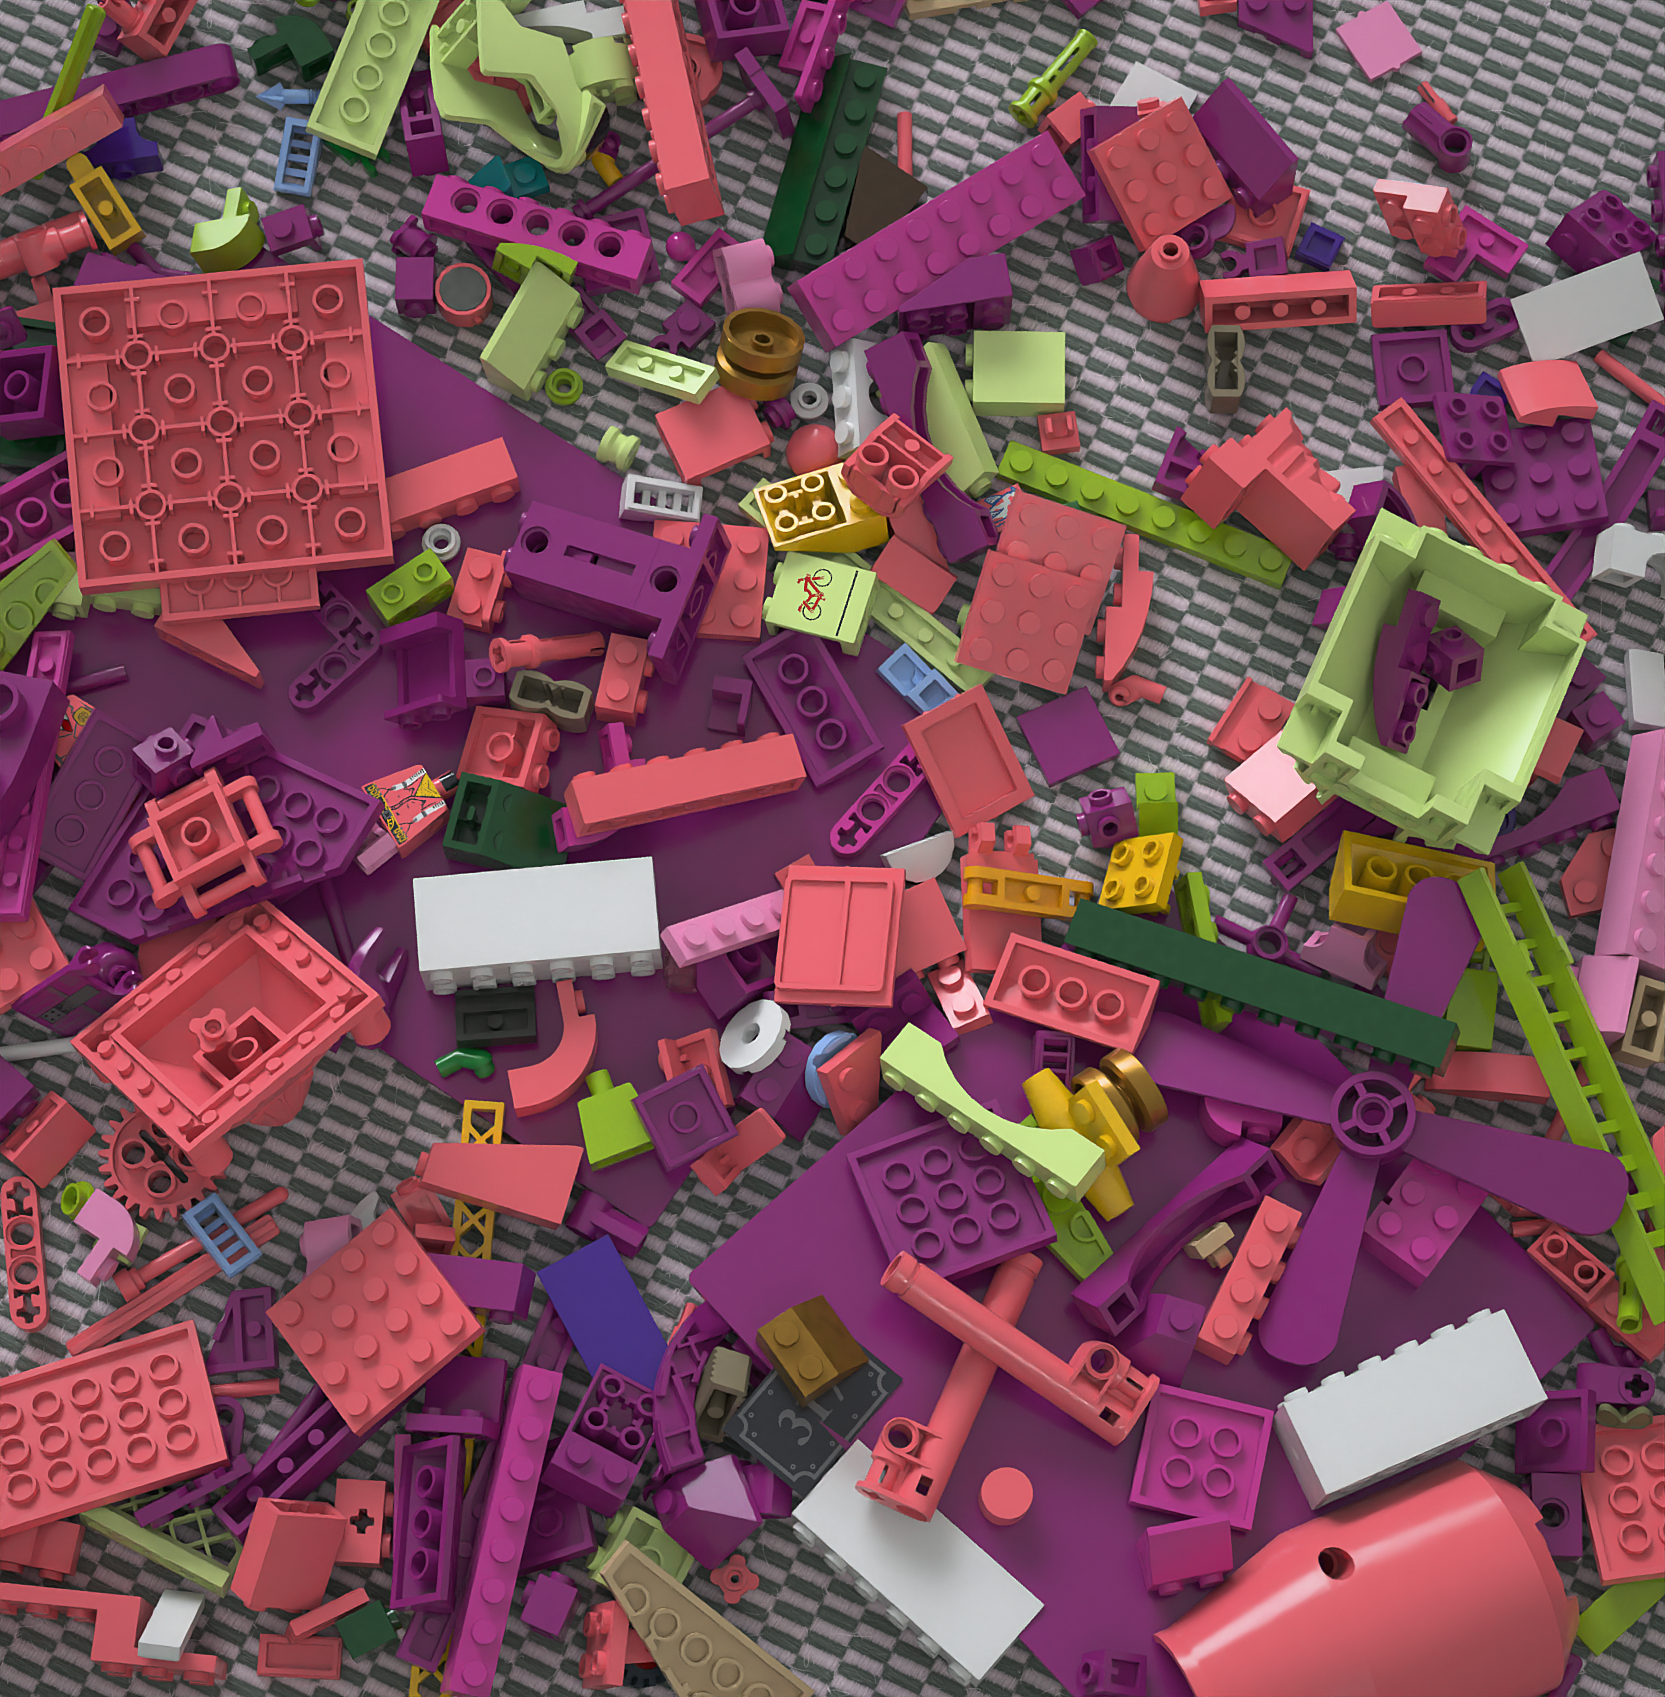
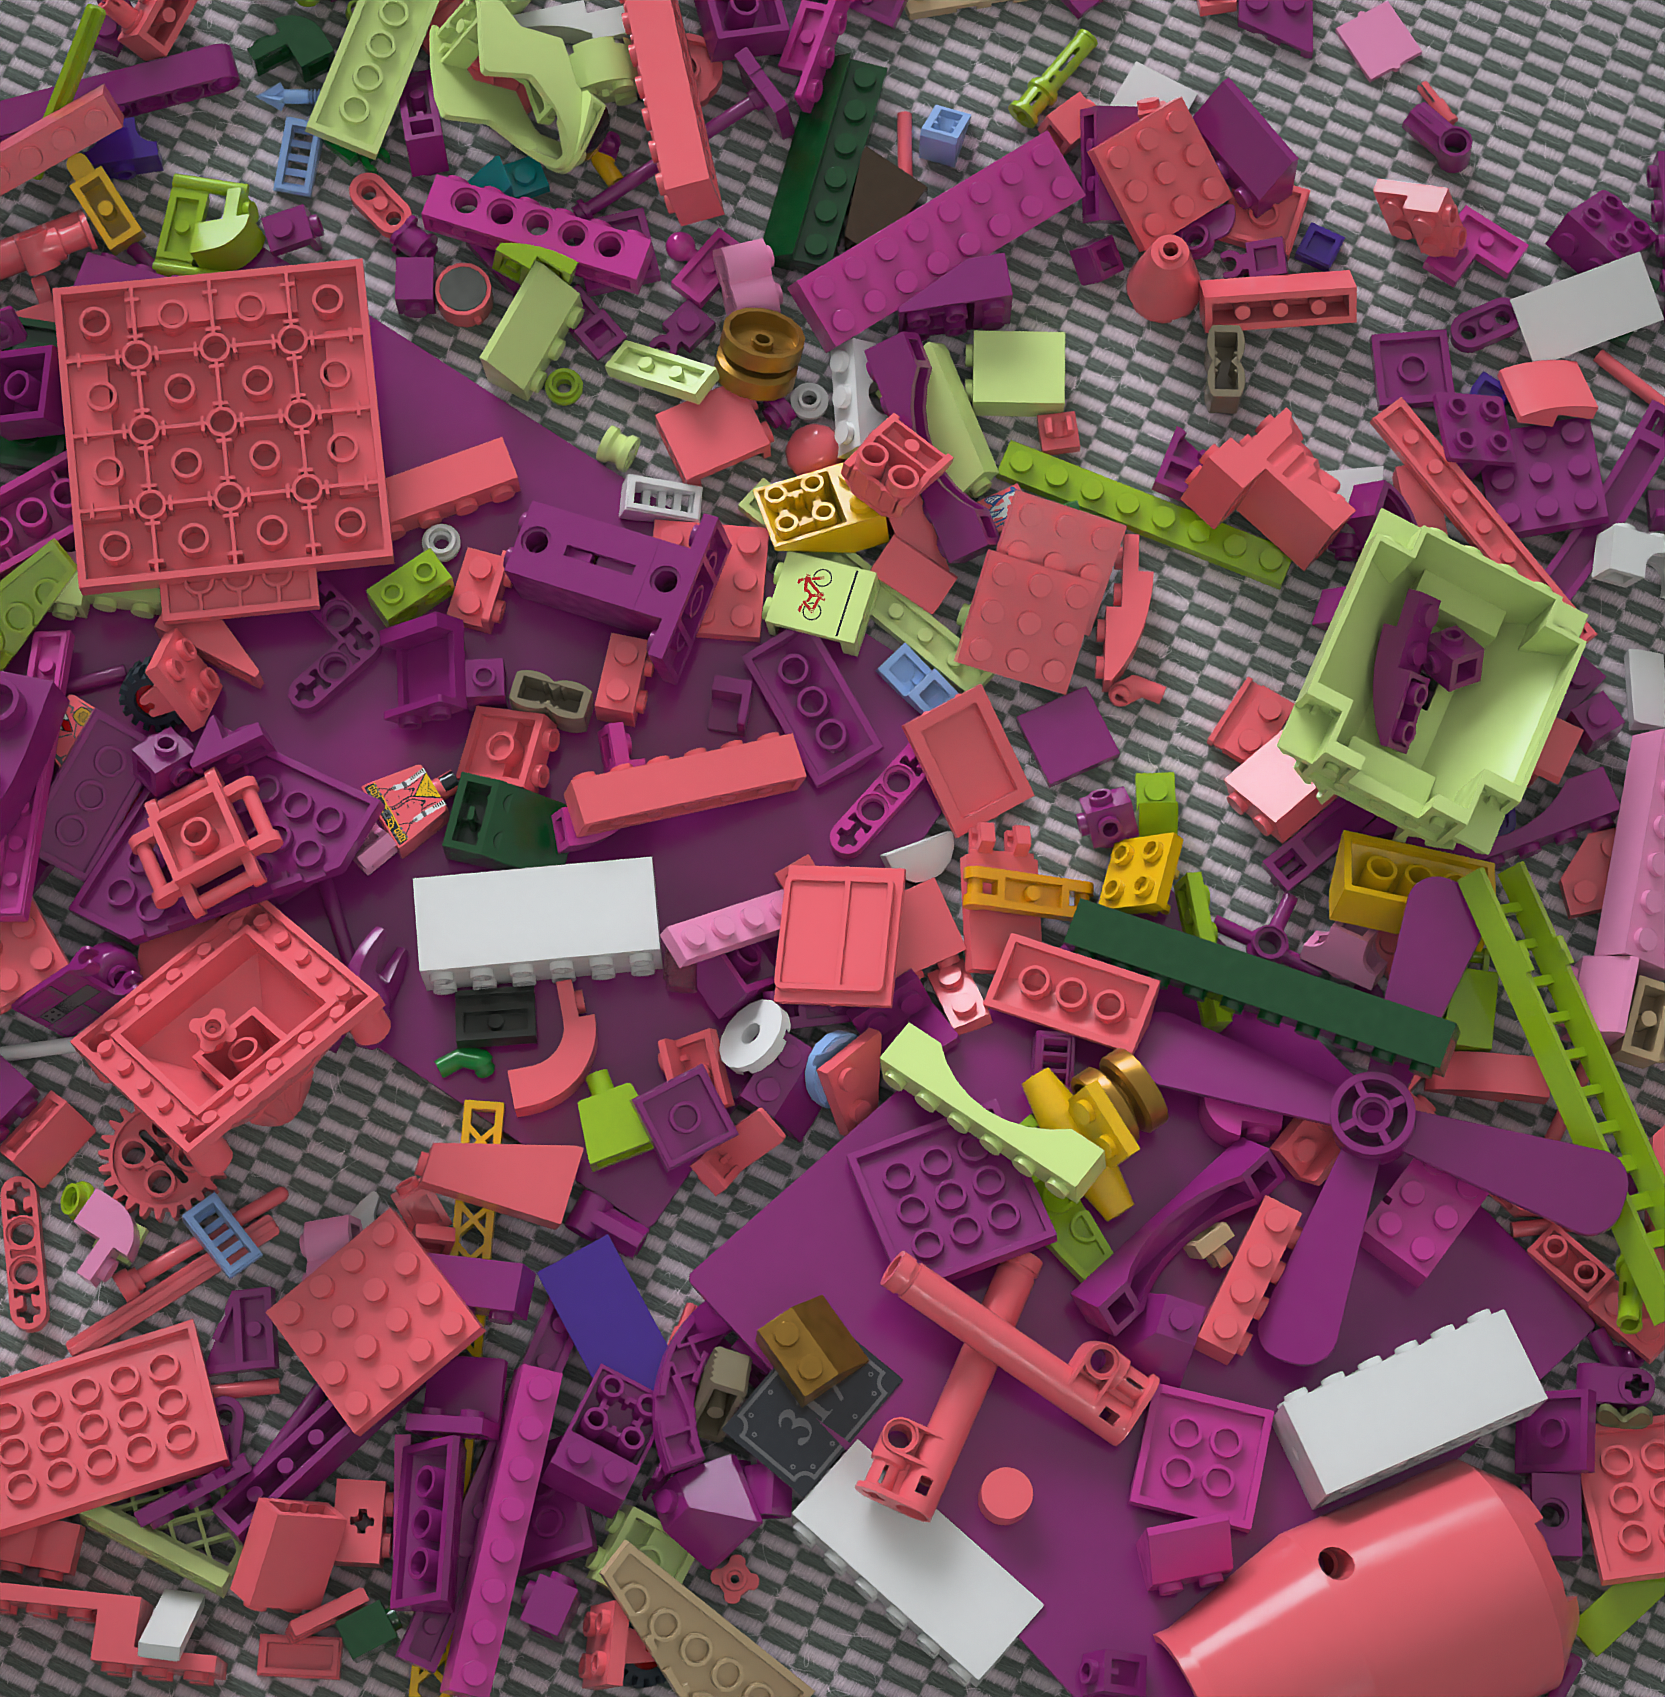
(170, 686): none -> coral plate
(185, 207): none -> lime plate
(382, 207): none -> coral plate
(531, 651): coral pin -> none
(943, 135): none -> light blue slope
(1429, 304): coral slope -> none

